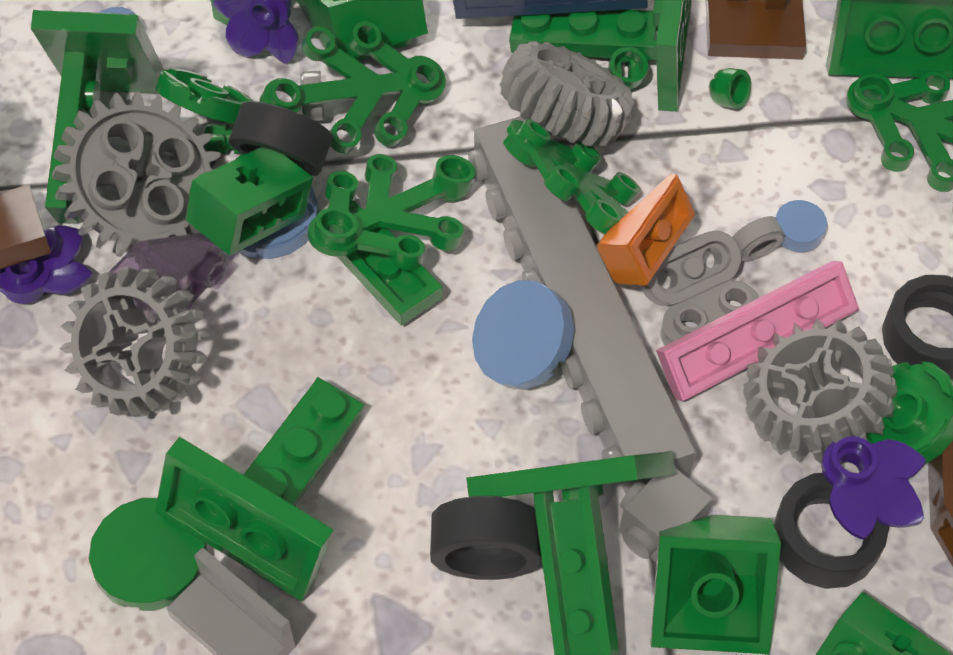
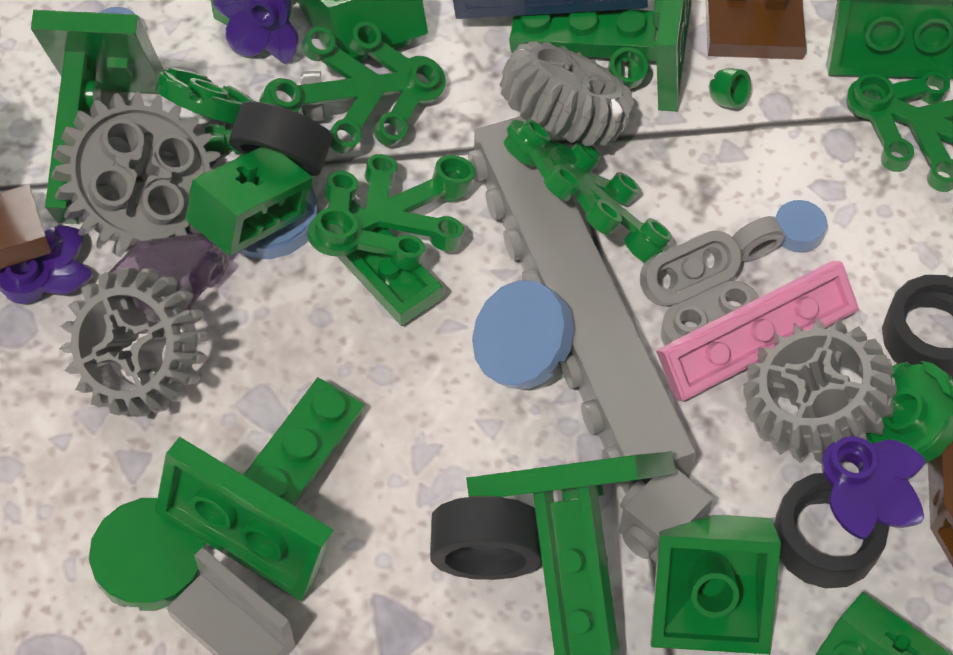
(647, 233): orange slope -> none

